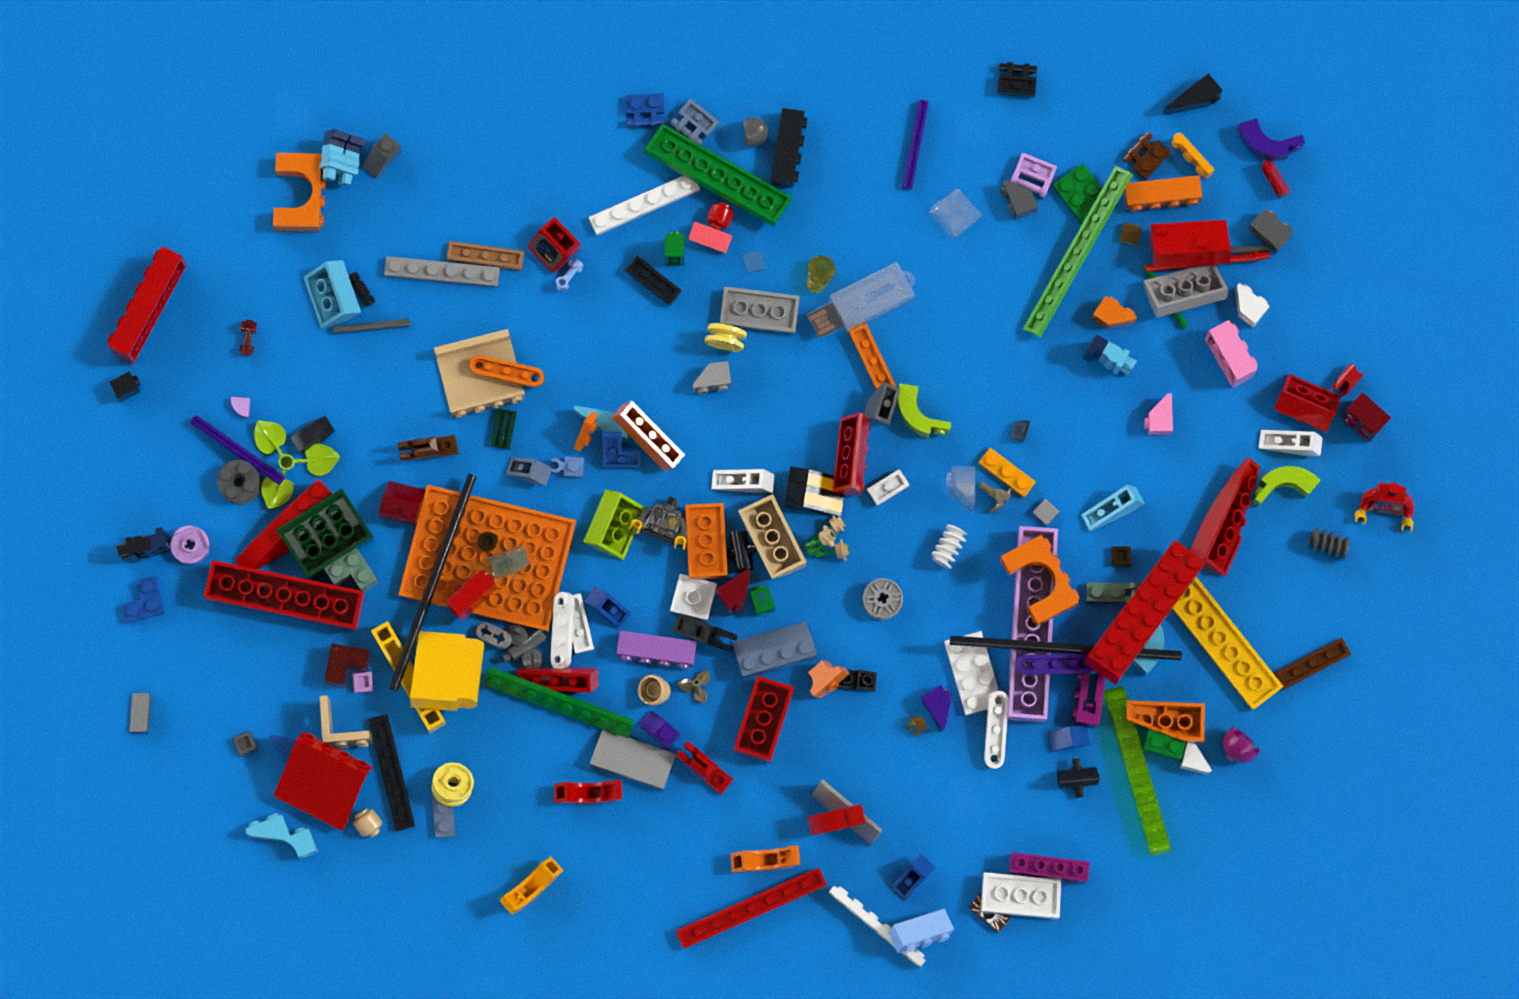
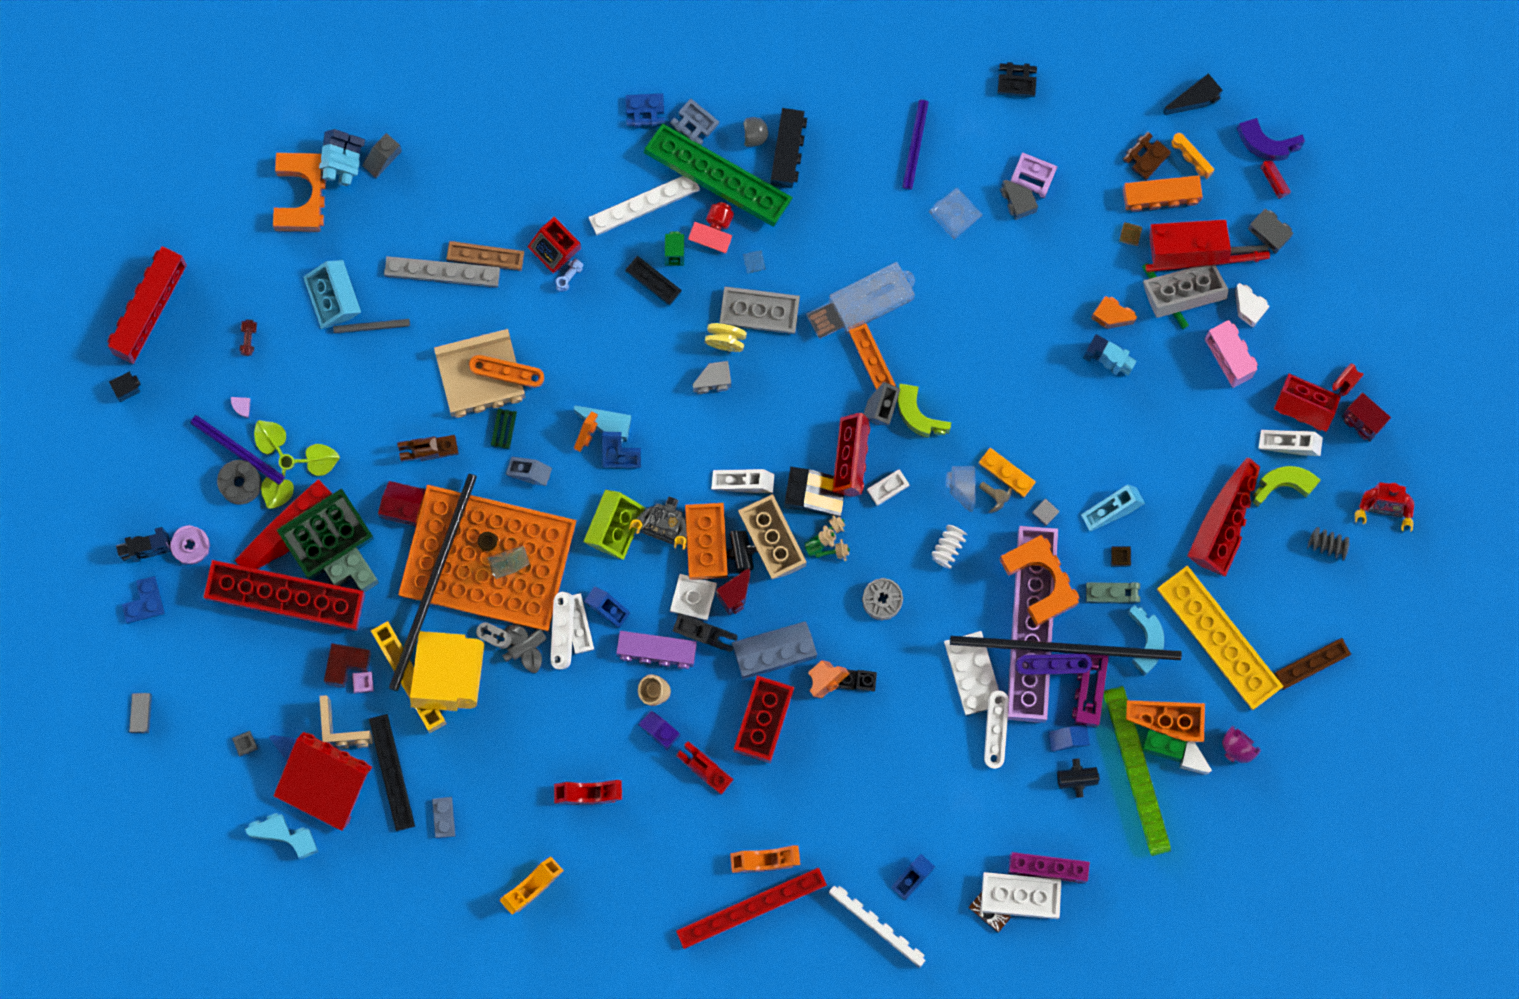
(314, 432): black slope -> none
(361, 289): black axle -> none
(367, 822): tan head -> none
(456, 774): light yellow wheel -> none
(471, 595): red brick -> none
(558, 702): green plate -> none
(566, 679): red slope -> none
(572, 467): medium blue plate -> none
(633, 759): light grey slope -> none
(648, 436): brick -> none
(688, 685): dark tan plant -> none
(762, 600): green brick -> none
(820, 271): clear yellow hair -> none
(834, 800): light grey slope -> none
(836, 820): red arch -> none
(917, 722): clear orange plate -> none
(921, 931): light blue brick -> none
(938, 705): dark purple slope -> none
(1020, 430): clear smoke slope -> none
(1077, 251): bright green plate -> none
(1078, 191): green plate -> none
(1145, 612): red brick -> none
(1160, 418): bright pink slope -> none

